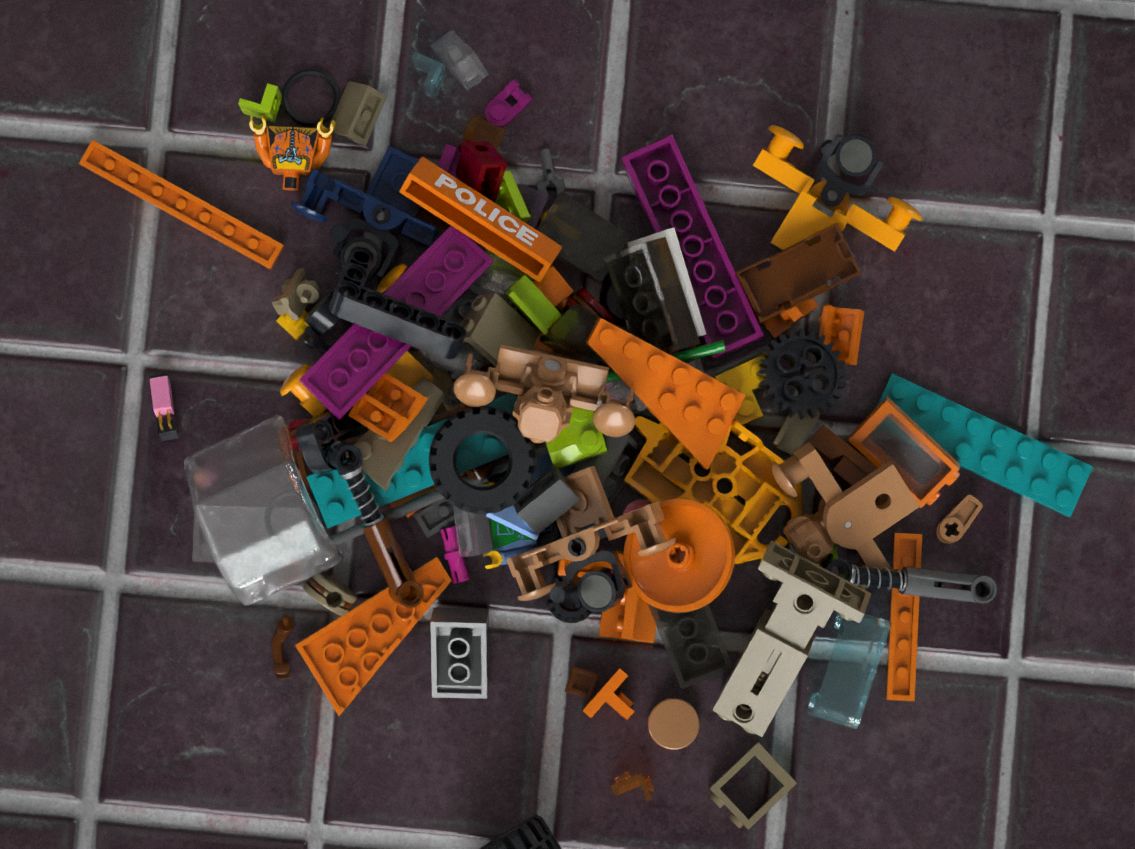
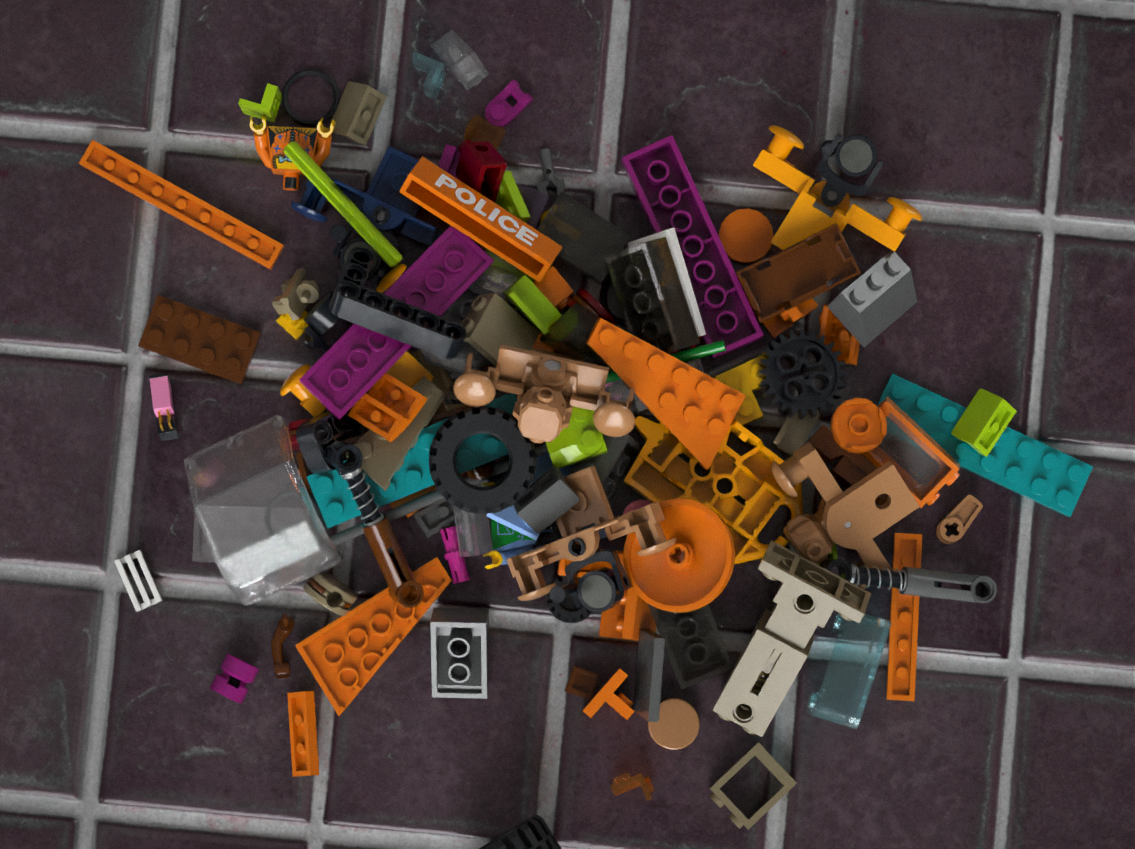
(129, 560): none -> white tile
(199, 339): none -> reddish brown plate
(238, 669): none -> magenta wheel
(303, 733): none -> orange plate
(342, 204): none -> lime axle
(649, 675): none -> dark grey tile
(746, 235): none -> orange tile
(858, 425): none -> orange tile
(876, 298): none -> dark grey slope
(984, 421): none -> lime panel

